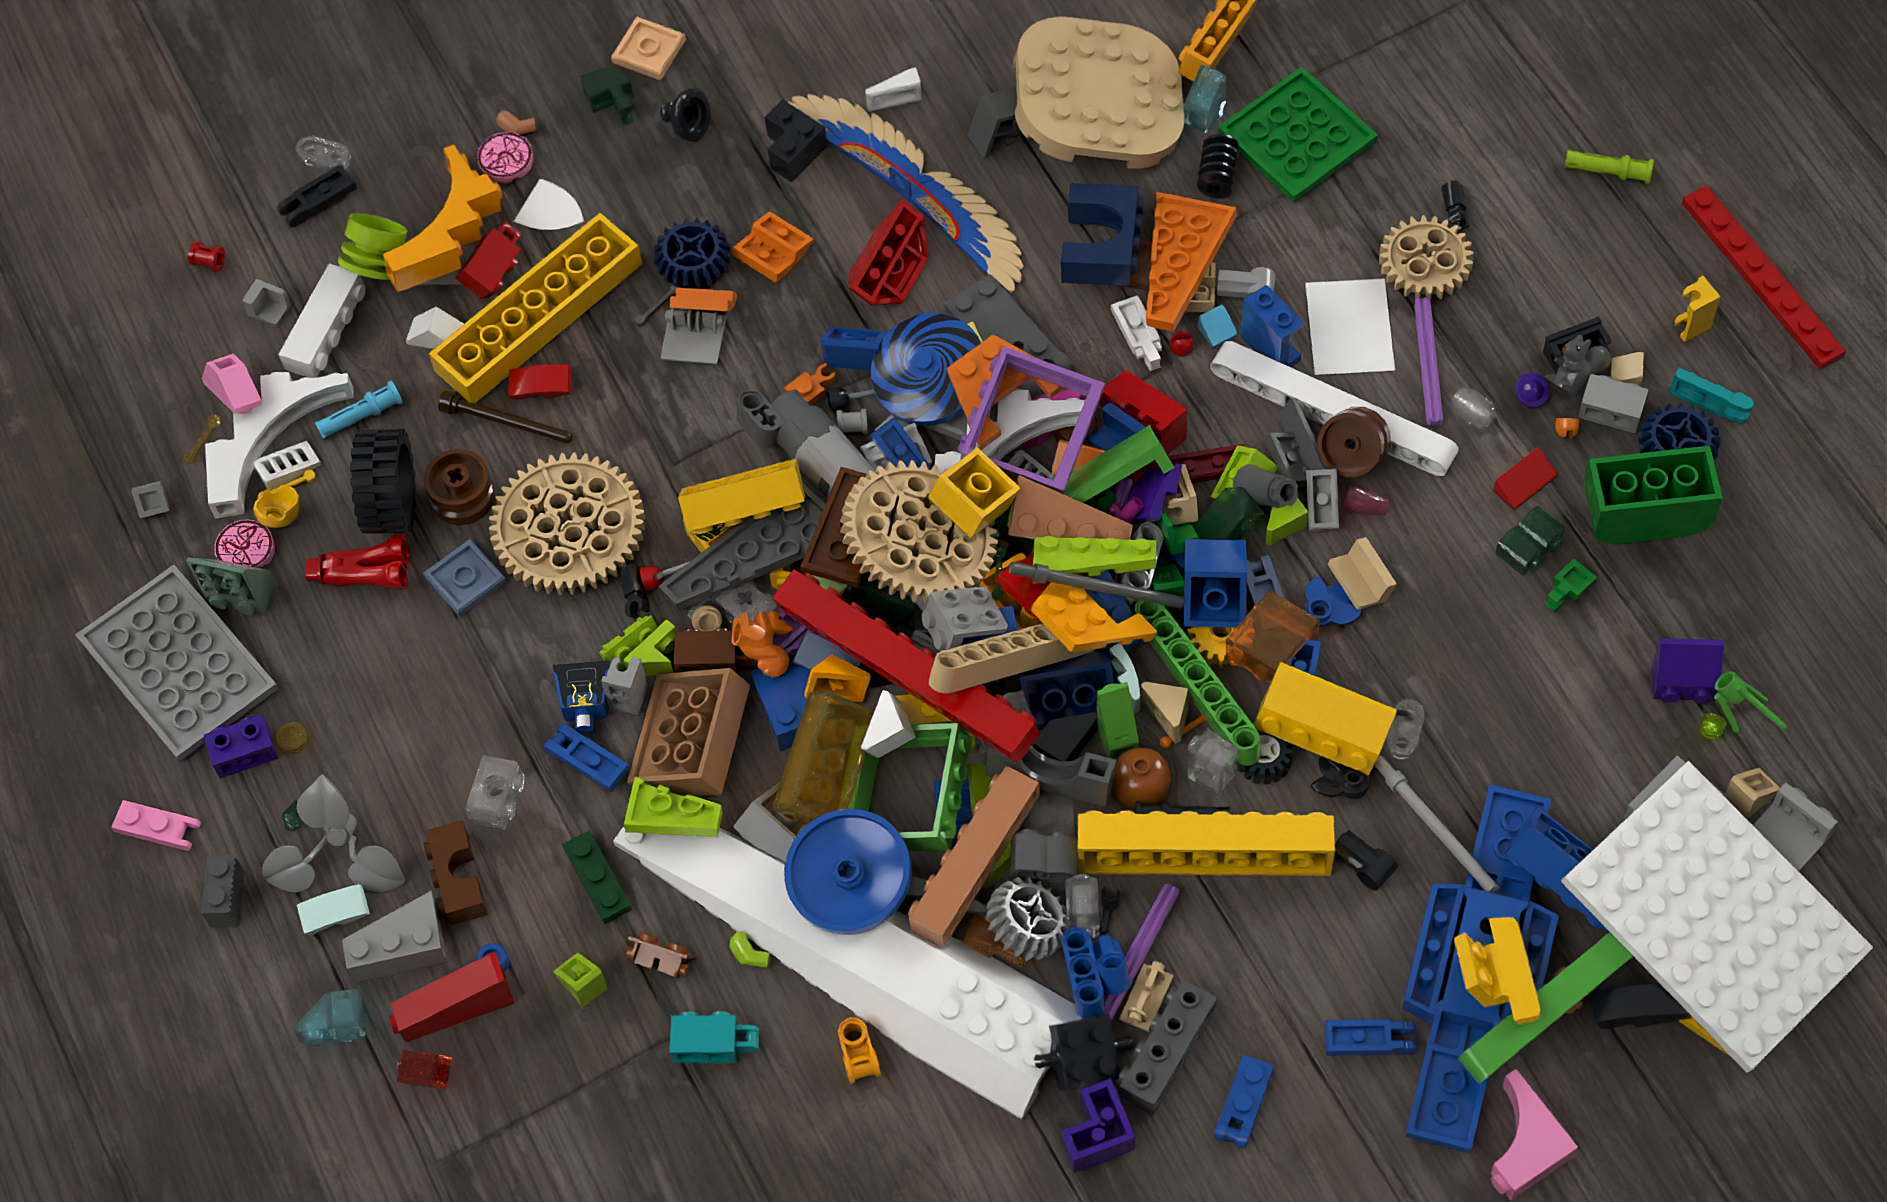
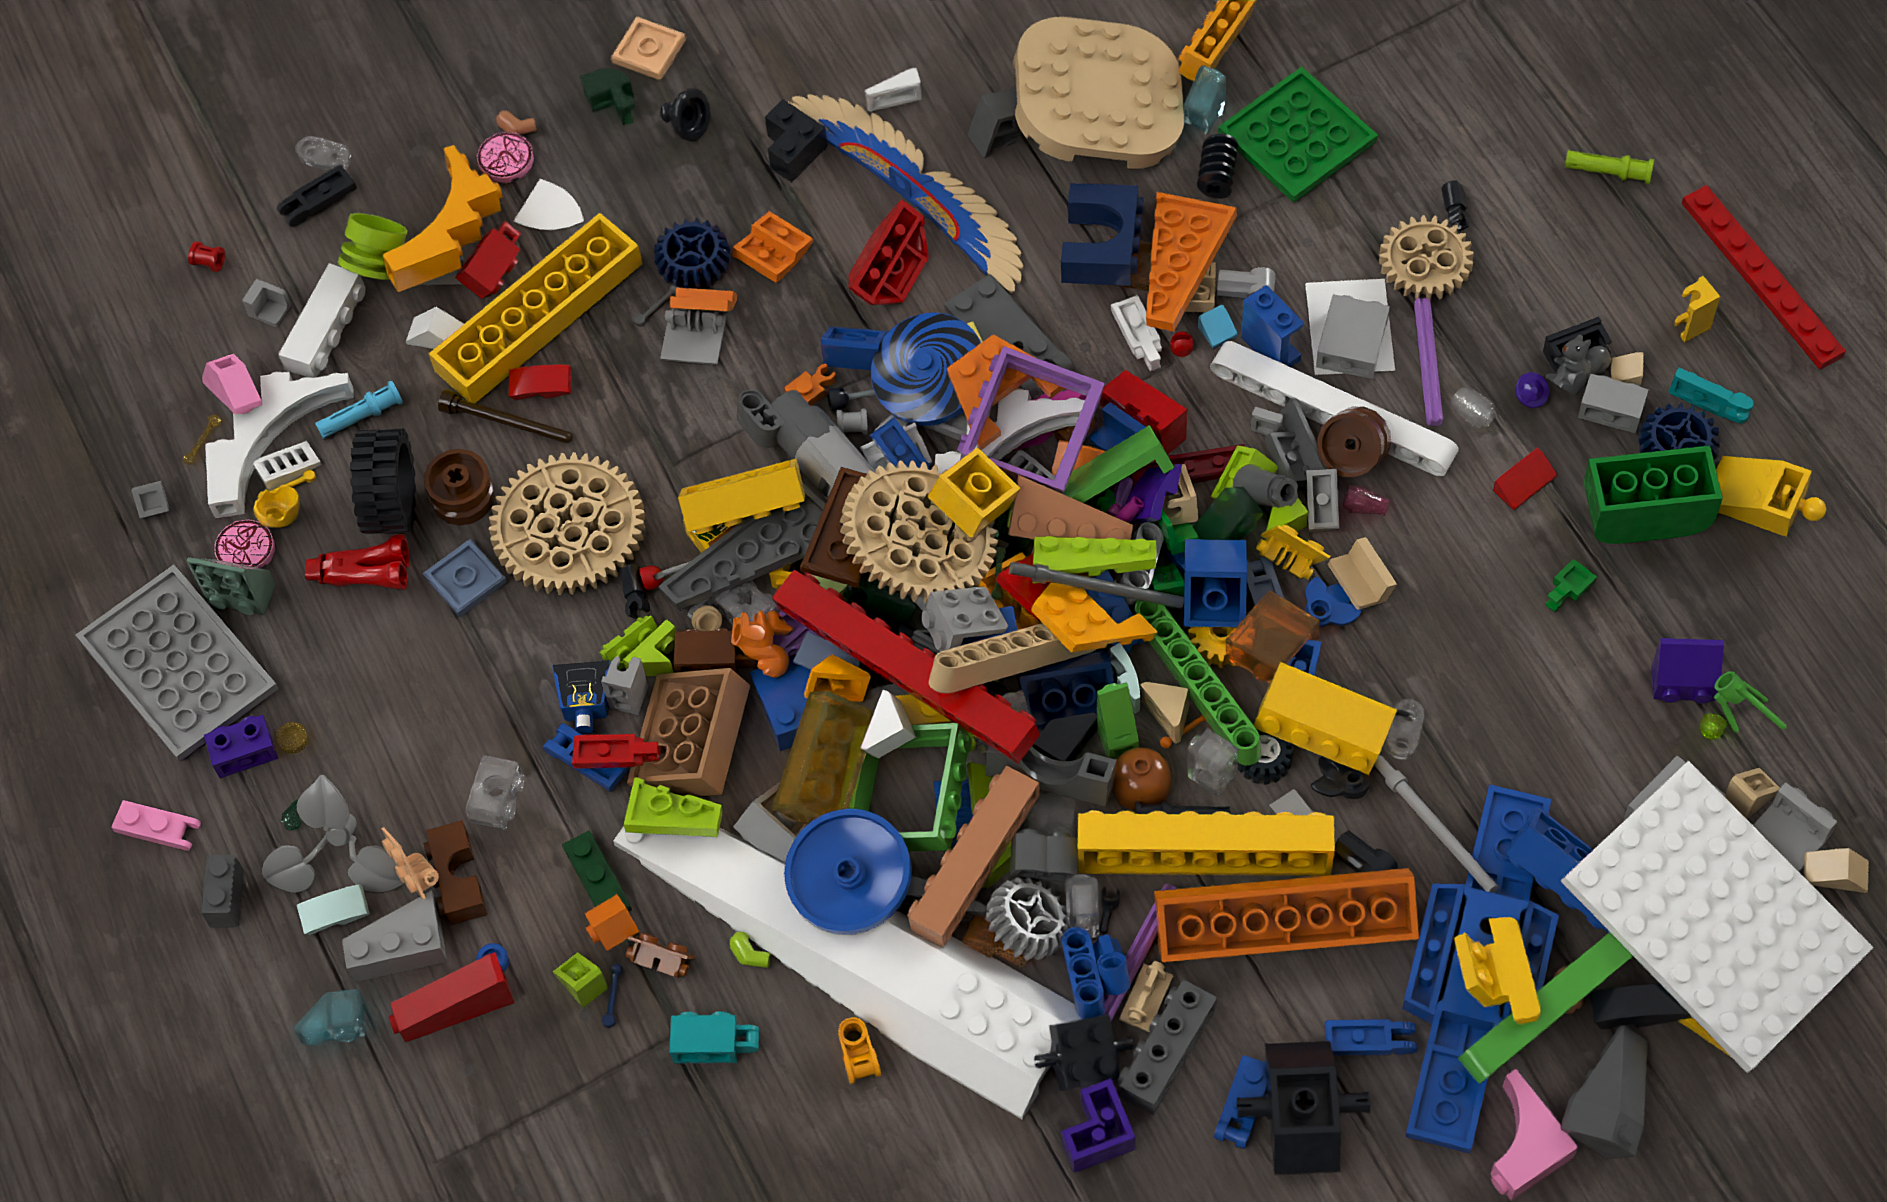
(411, 870): none -> light nougat hinge
(424, 1069): clear red brick -> none
(608, 1019): none -> dark blue hinge
(610, 923): none -> orange brick
(613, 751): none -> red hinge
(1266, 421): none -> light grey tile
(1285, 537): none -> yellow hinge
(1286, 915): none -> orange brick
(1290, 803): none -> light grey tile
(1301, 1138): none -> black slope
(1352, 336): none -> light grey panel
(1530, 541): clear green brick -> none
(1566, 425): orange hinge -> none
(1611, 1102): none -> dark grey wedge
(1760, 491): none -> yellow slope
(1837, 869): none -> tan slope

